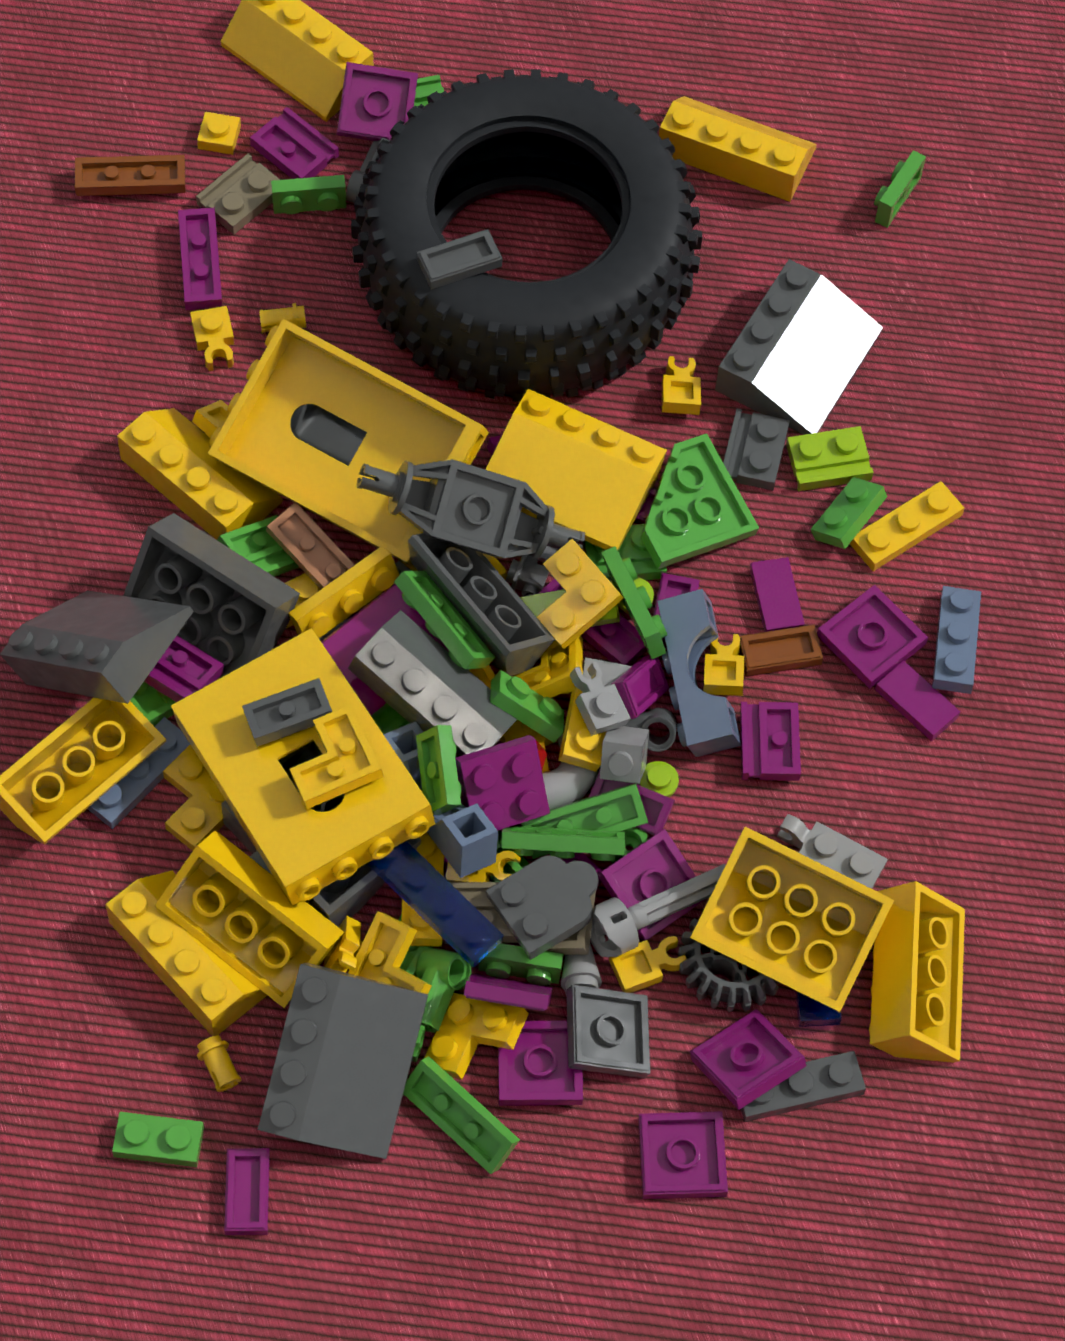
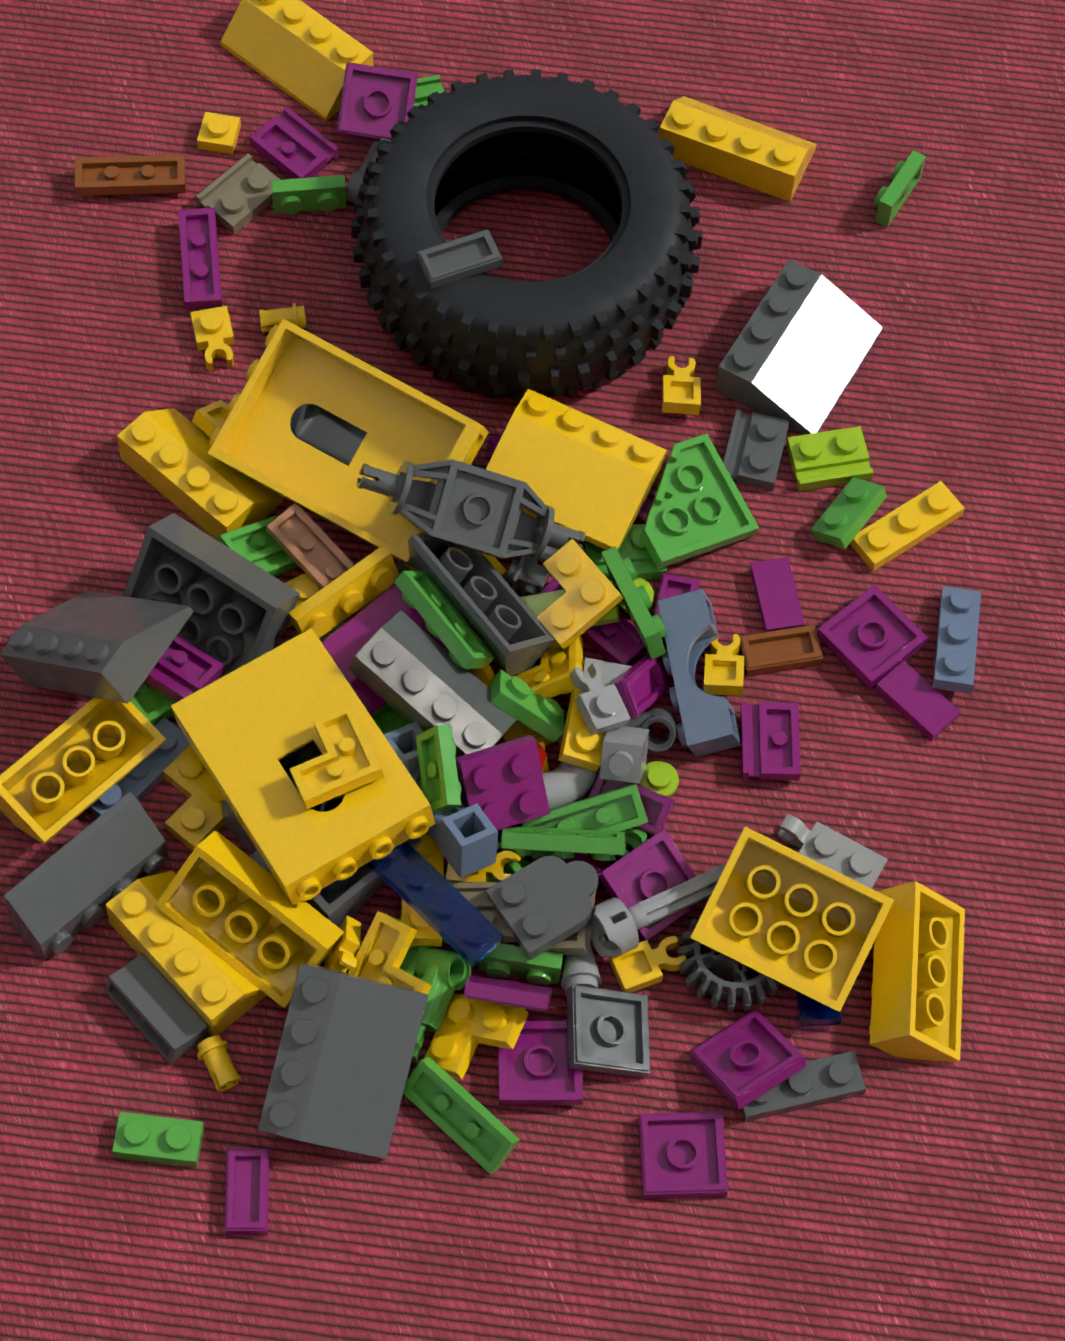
(84, 876): none -> dark grey slope
(156, 1008): none -> dark grey piece
(286, 712): dark grey plate -> none

